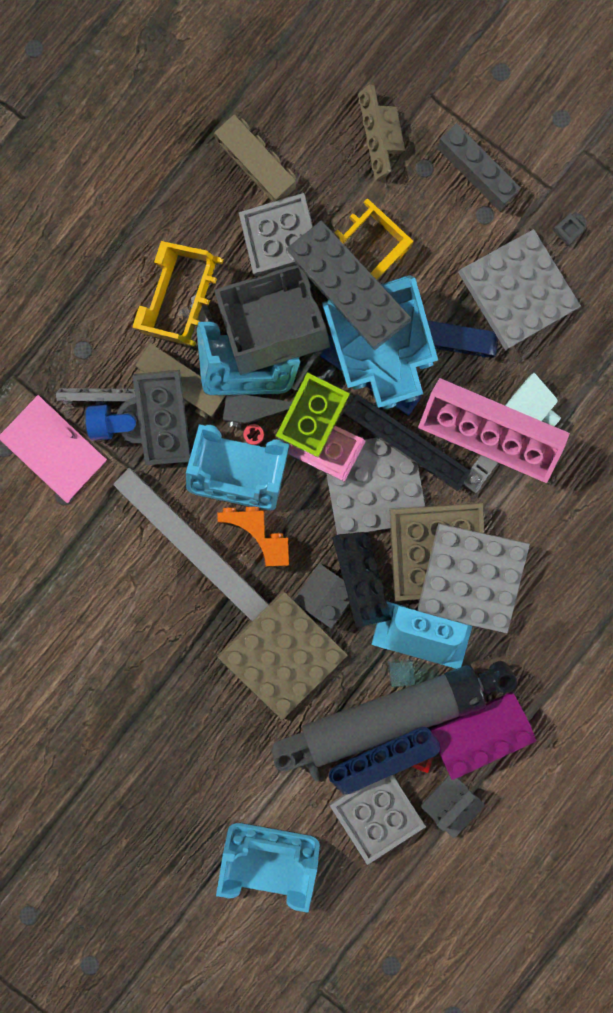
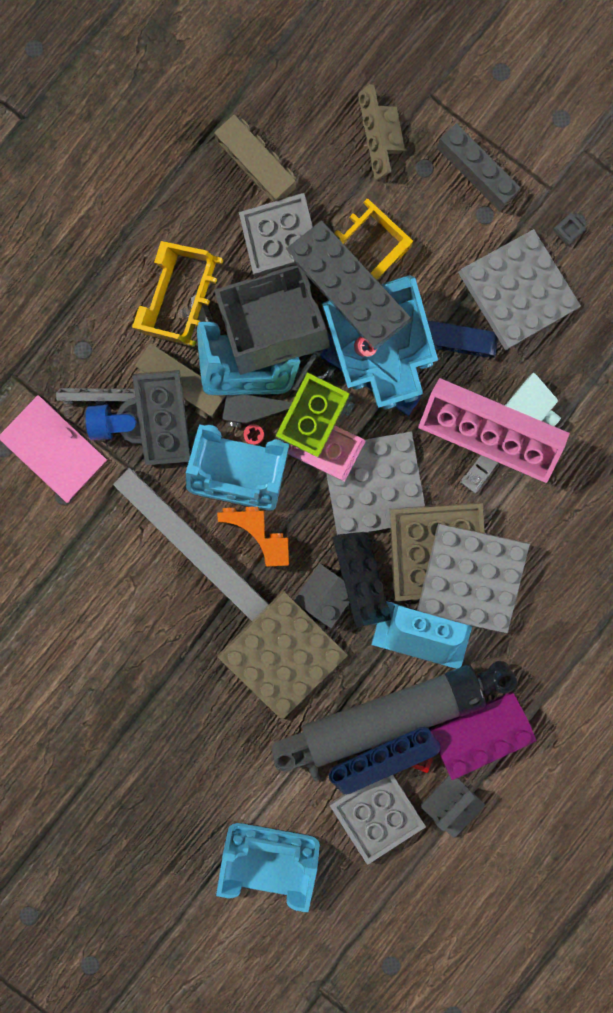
(358, 348): none -> coral bush
(401, 672): clear light blue brick -> none
(406, 442): black plate -> none

